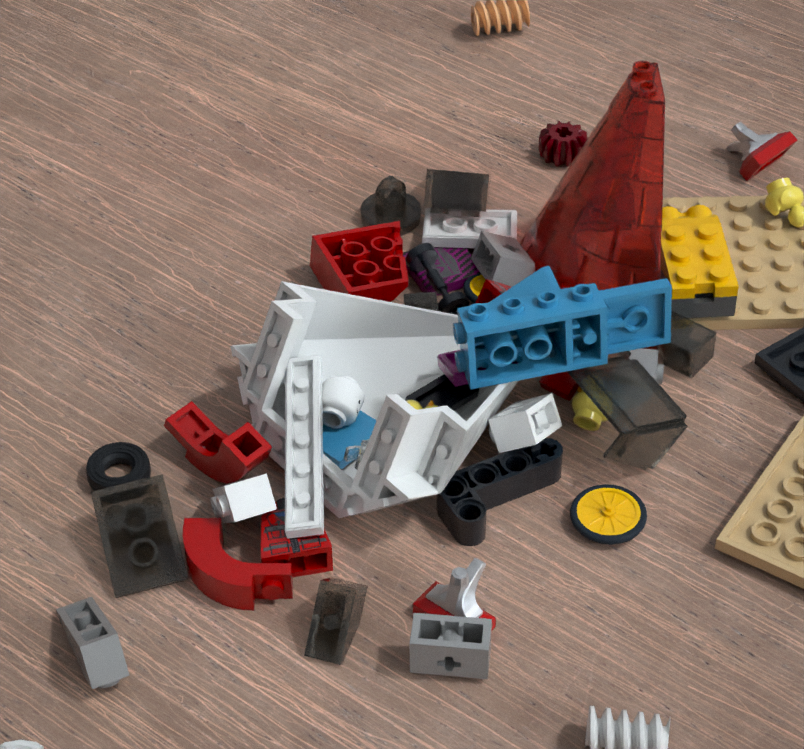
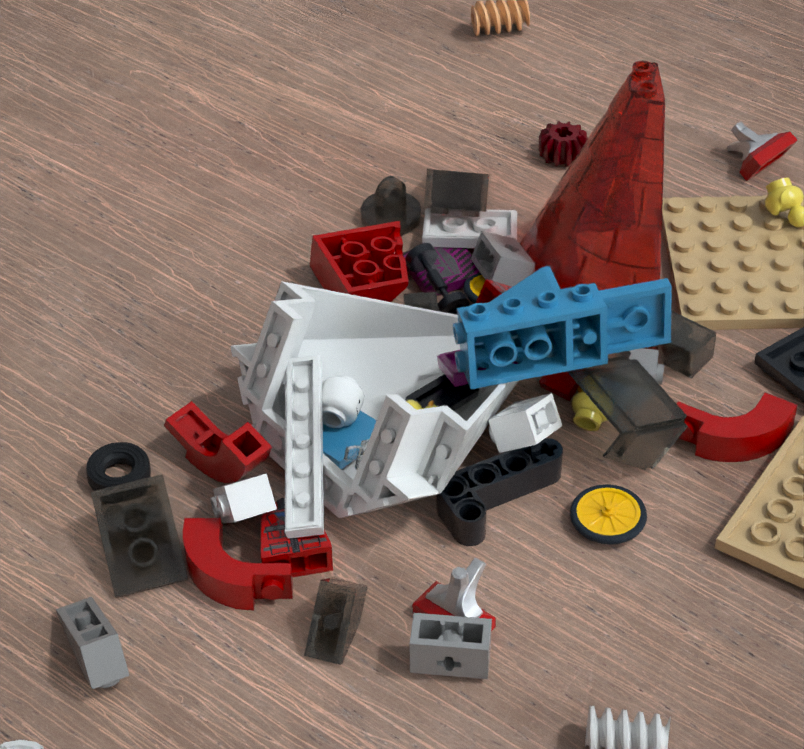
(697, 263): yellow piece -> none
(741, 436): none -> red arch

